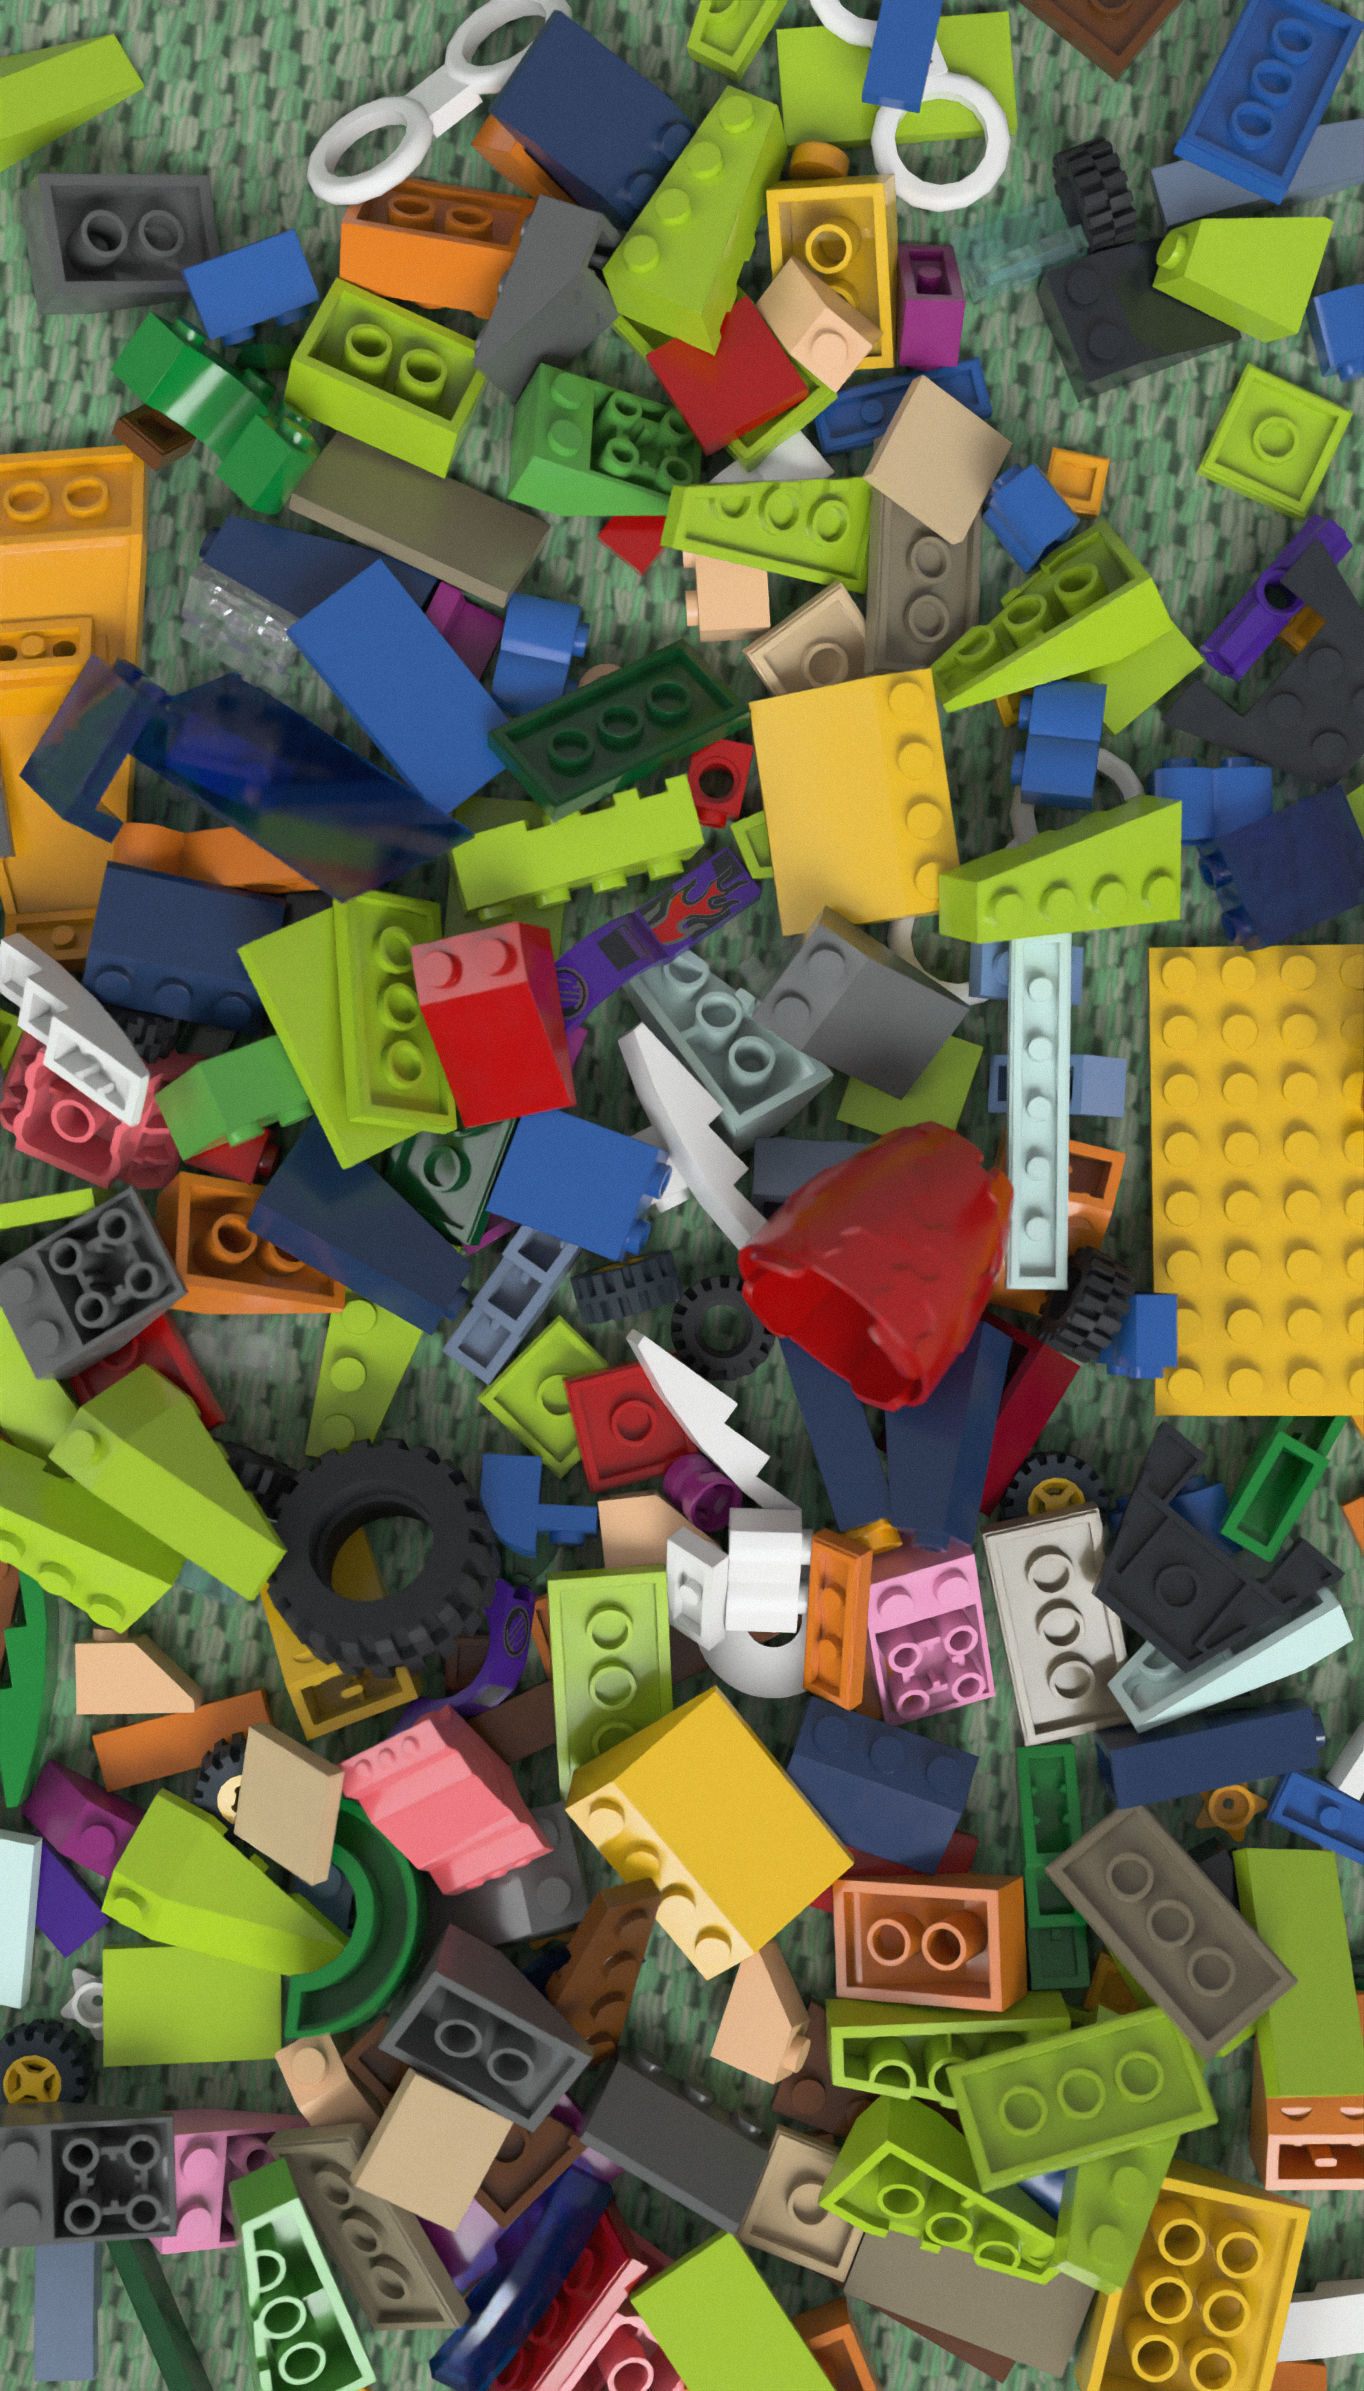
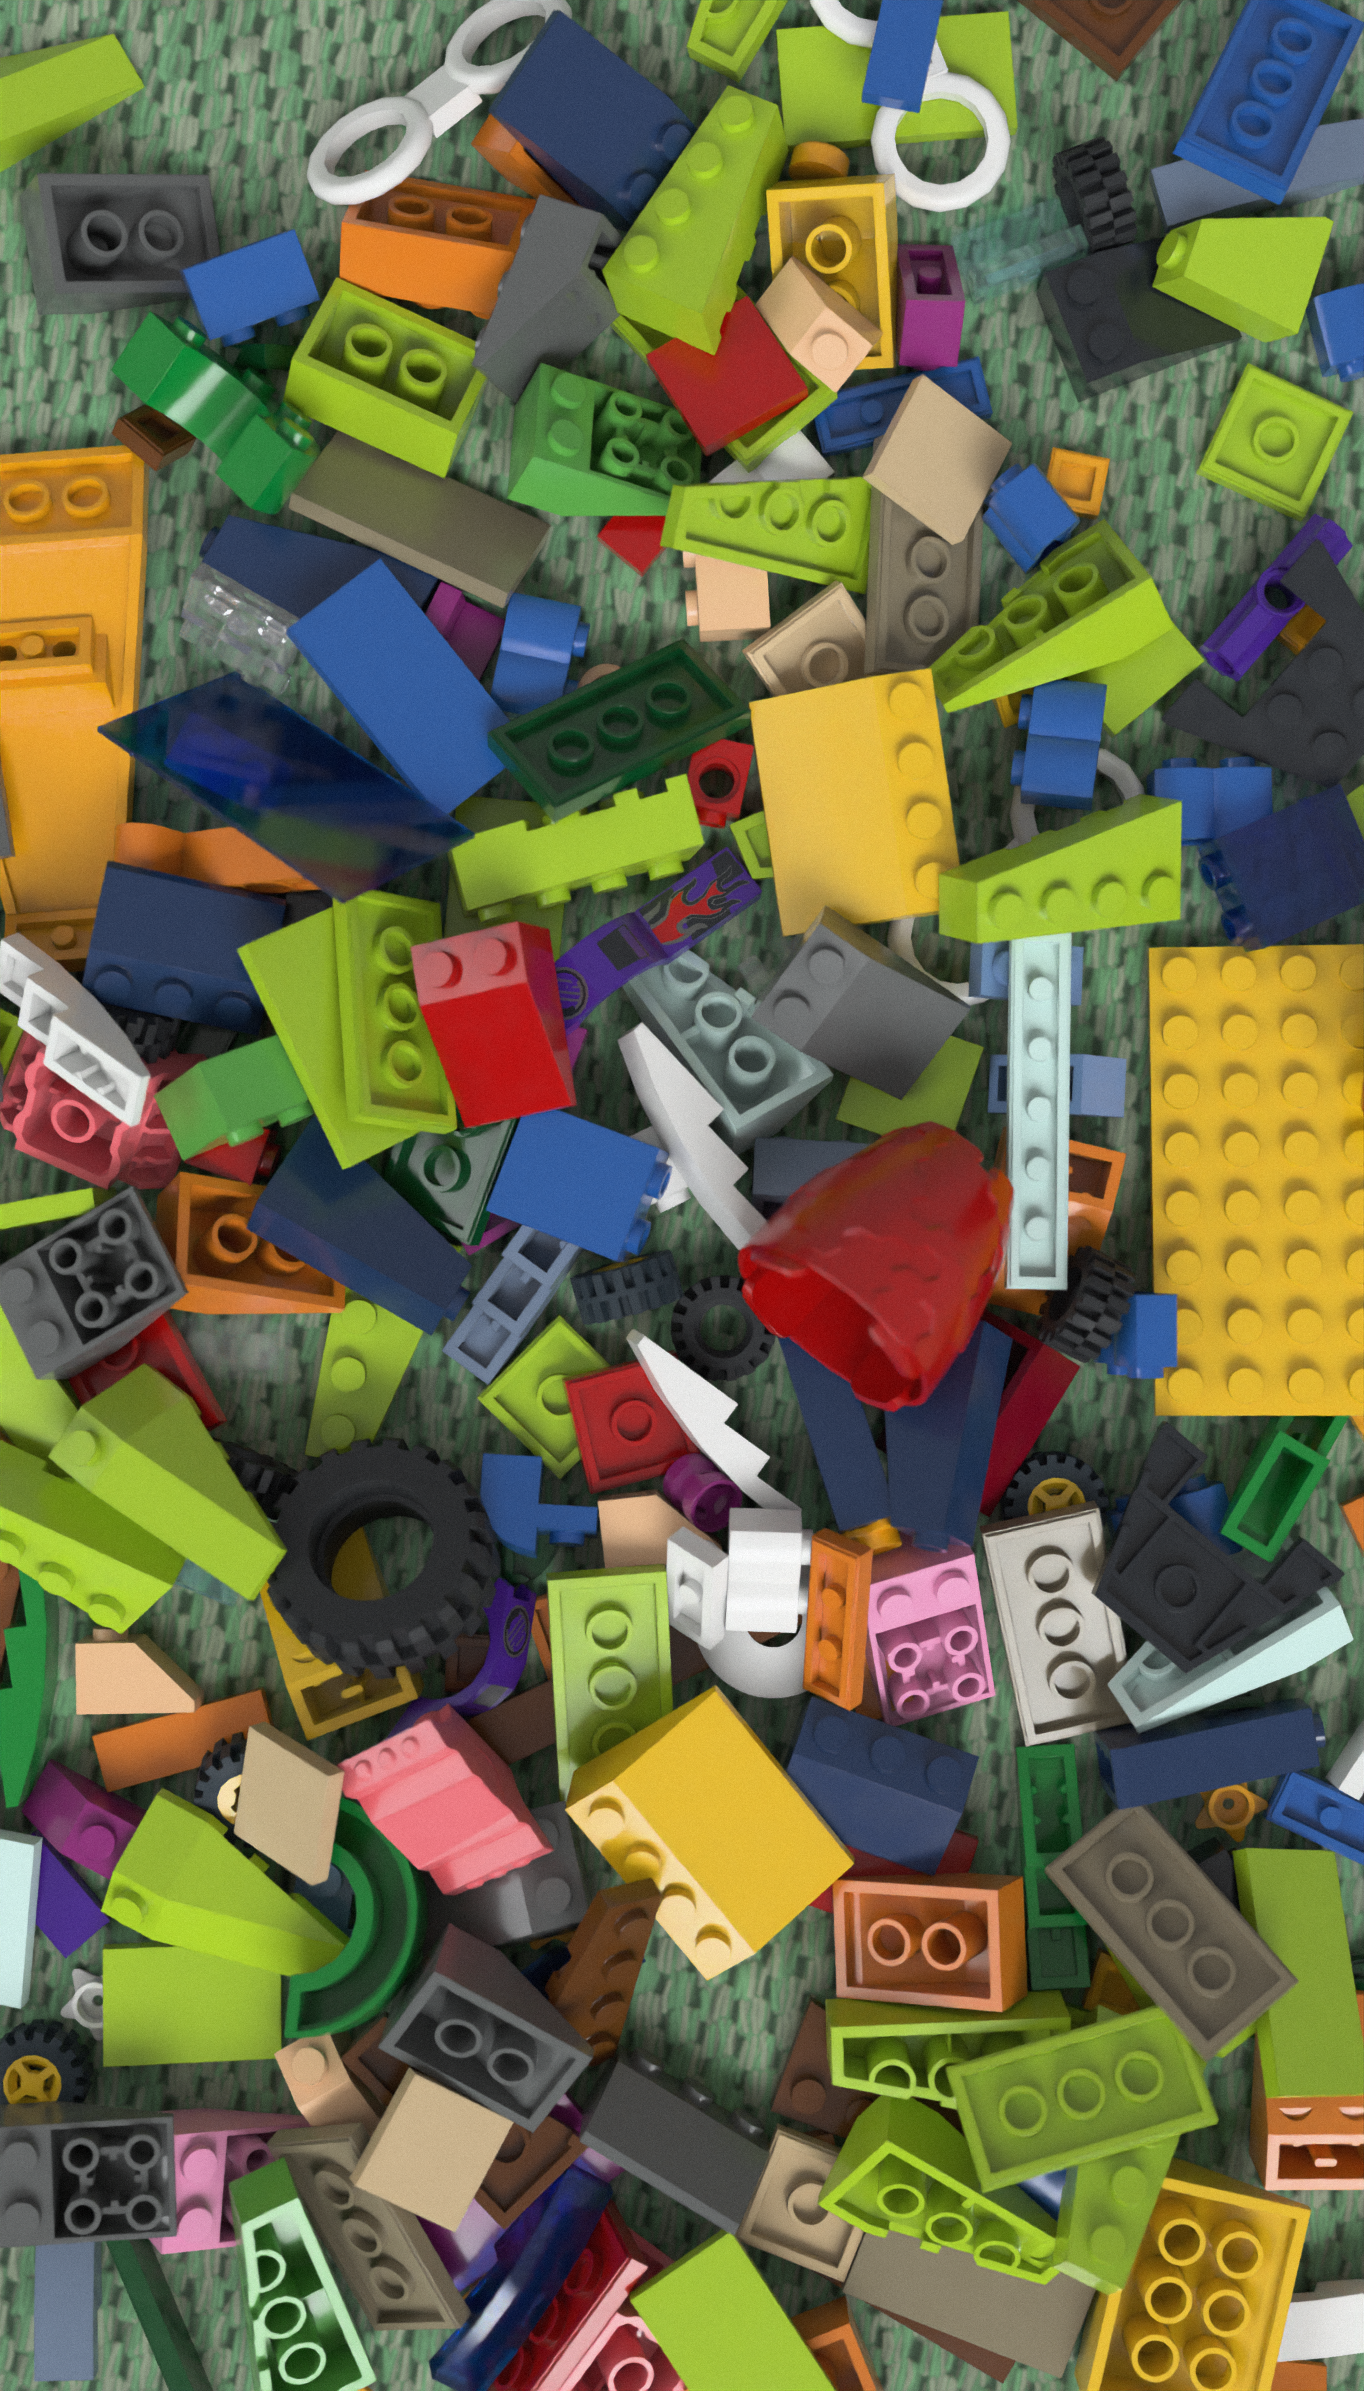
(92, 740): panel -> none
(764, 2019): light nougat slope -> none

